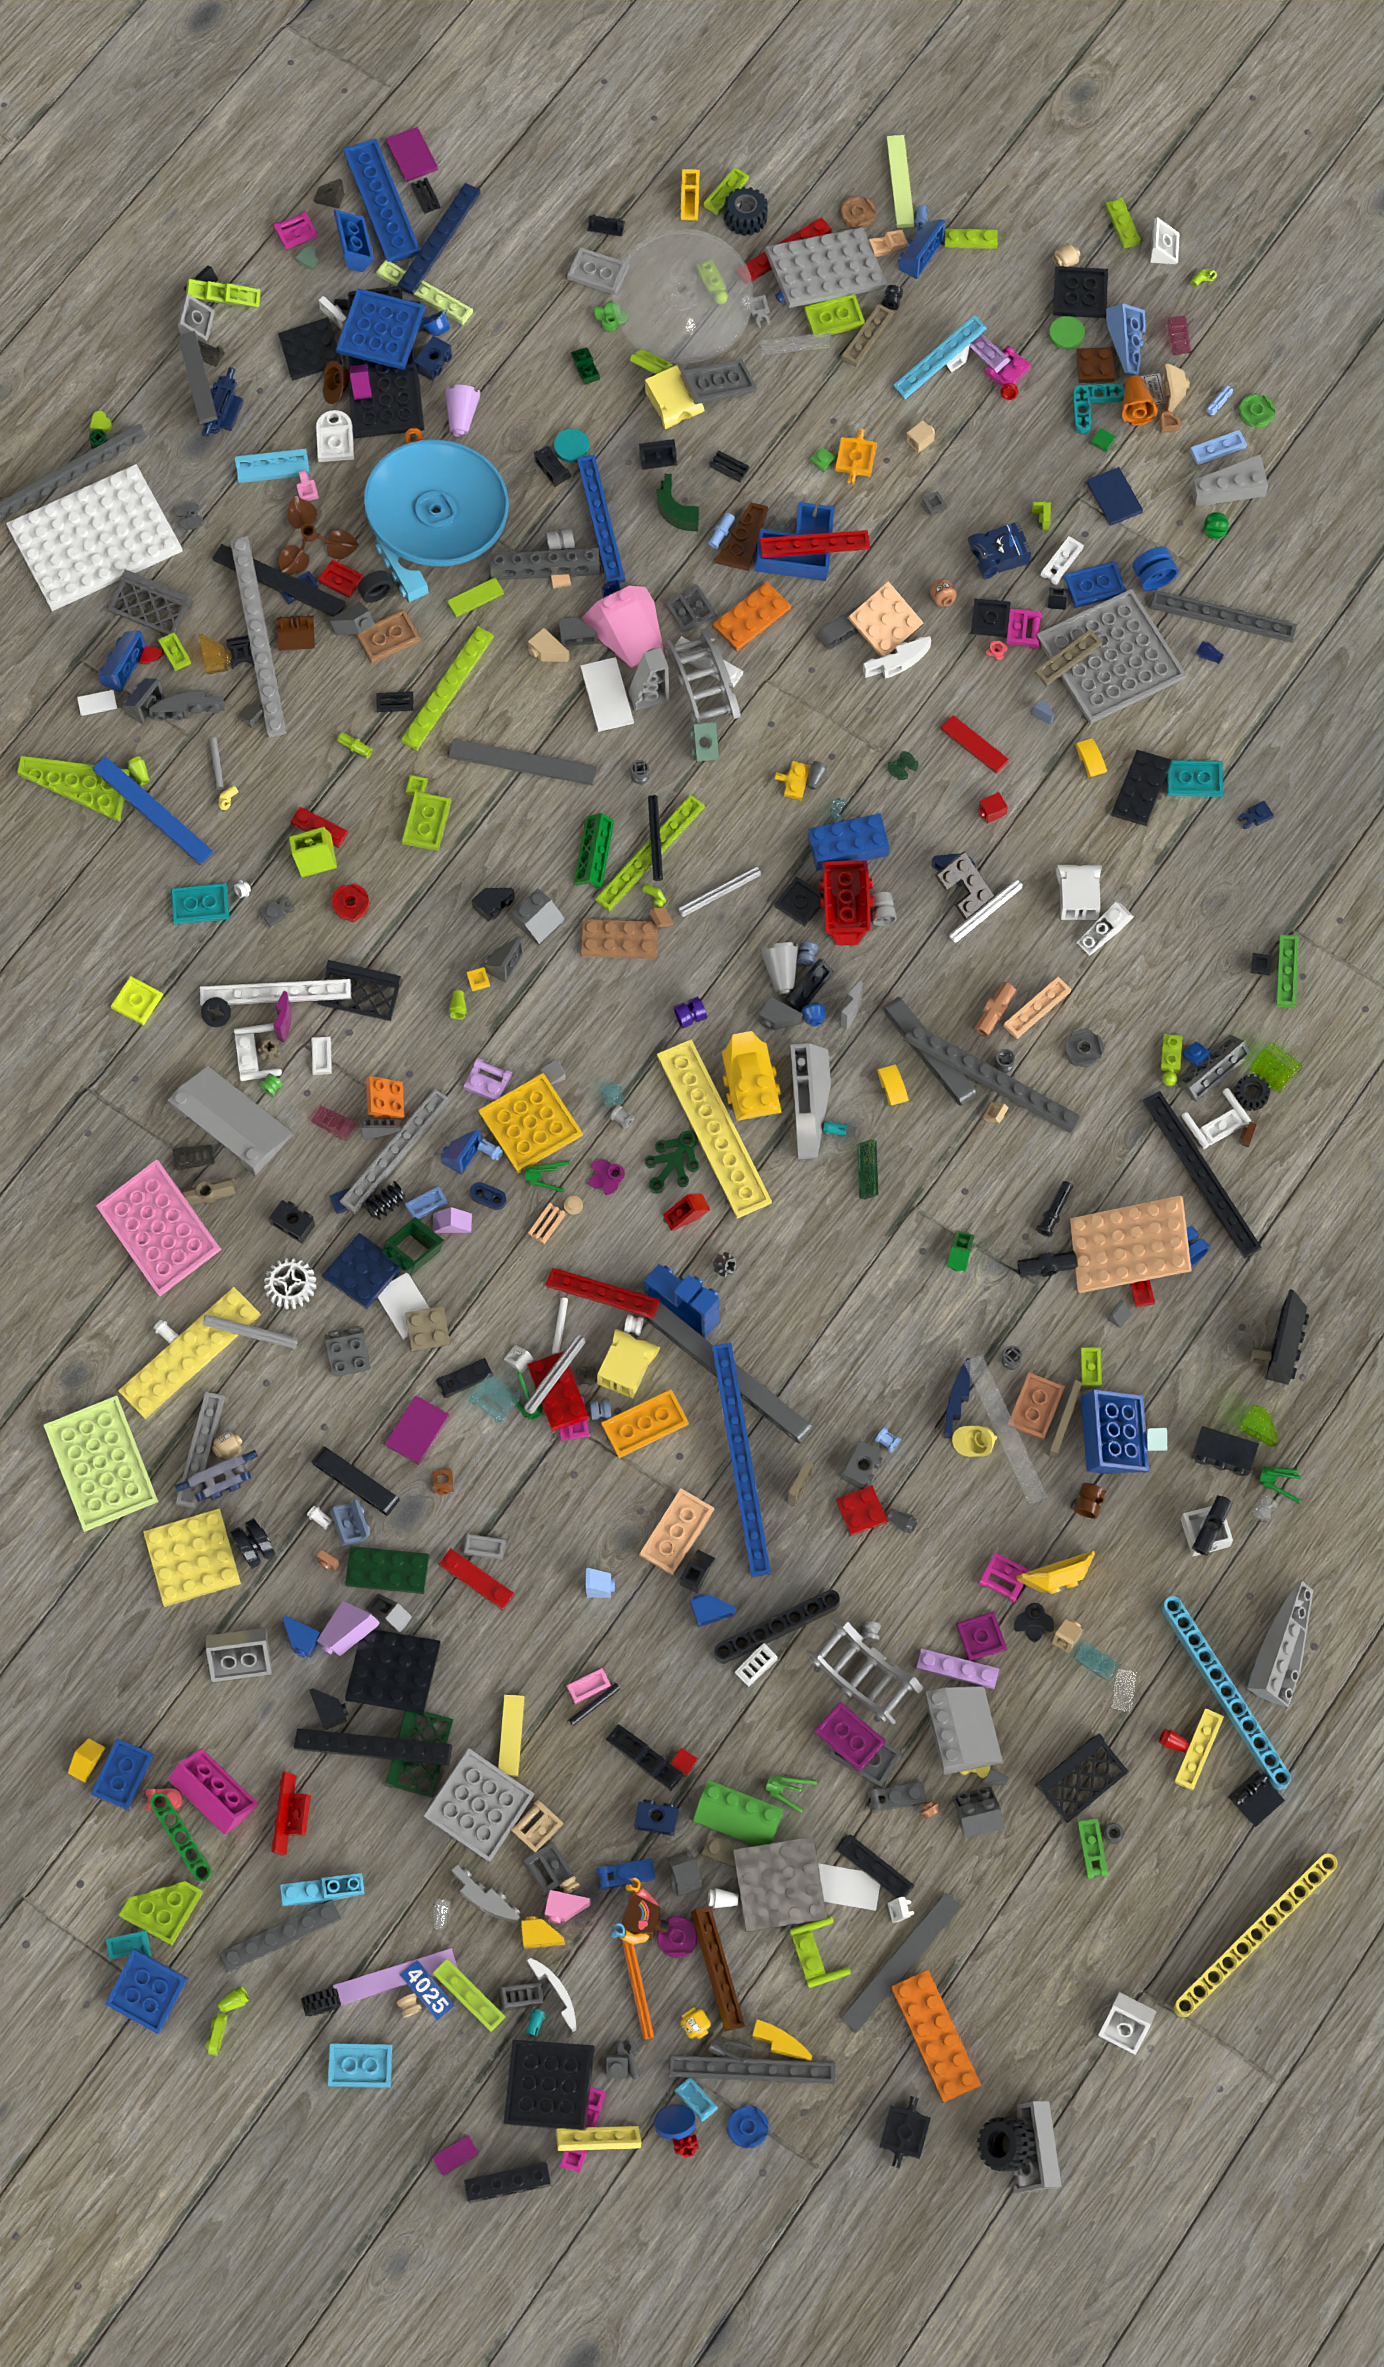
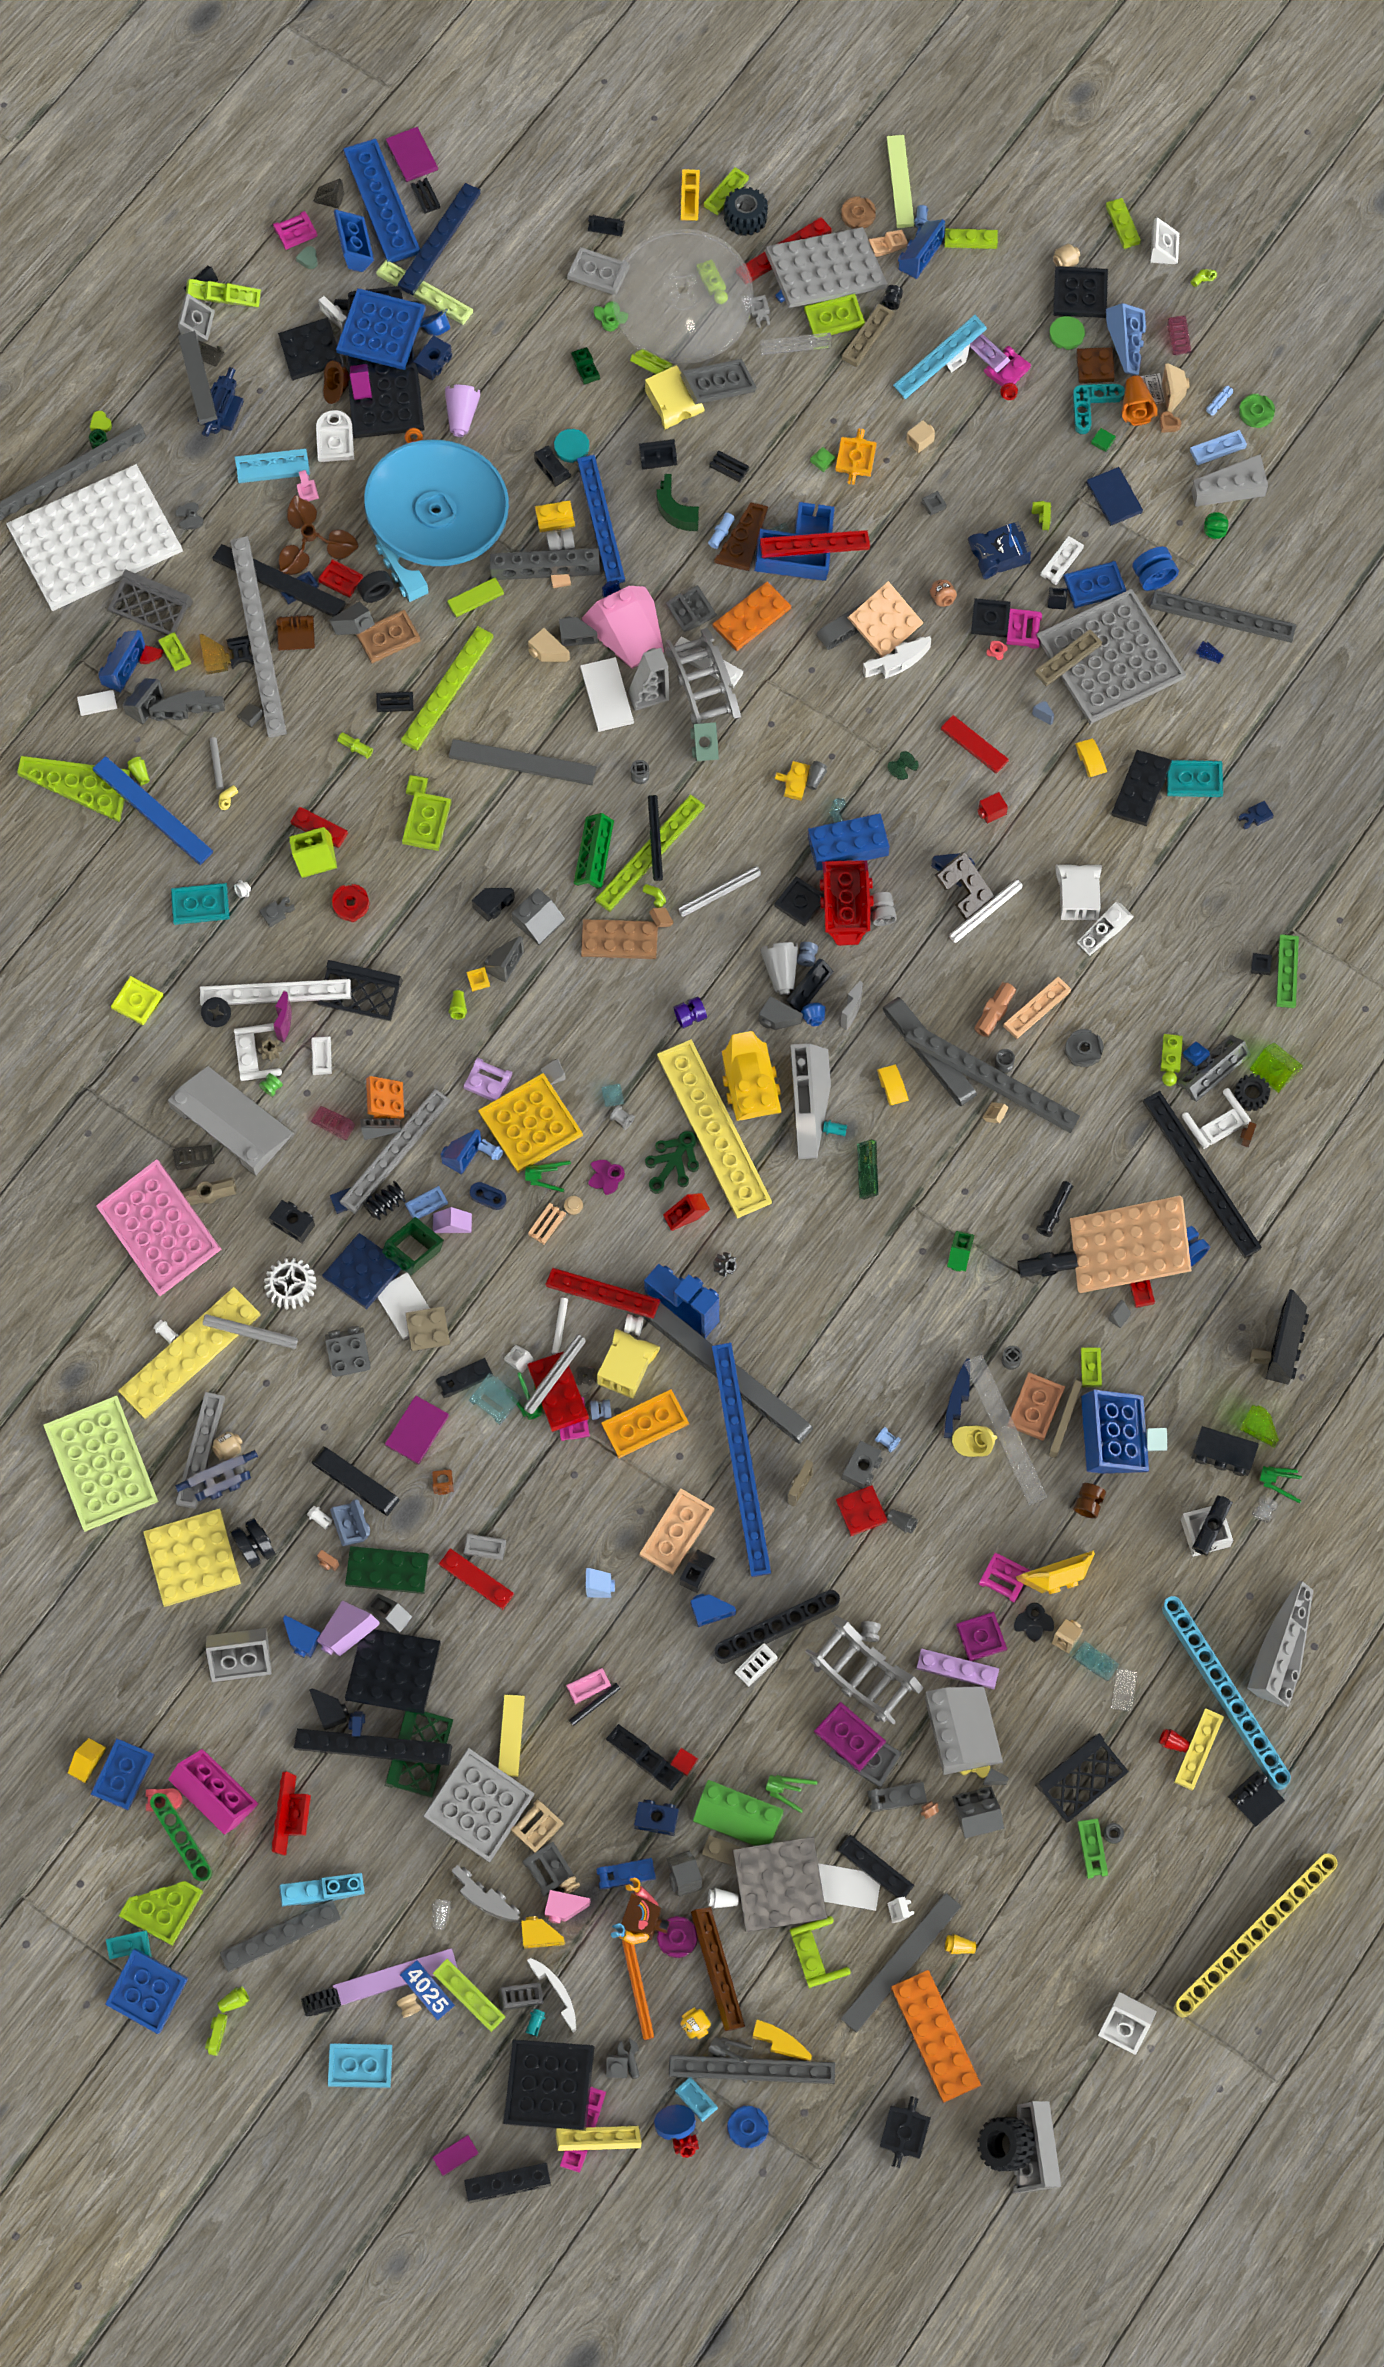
(356, 1722): none -> dark blue plate
(555, 516): none -> yellow plate
(958, 1945): none -> yellow cone

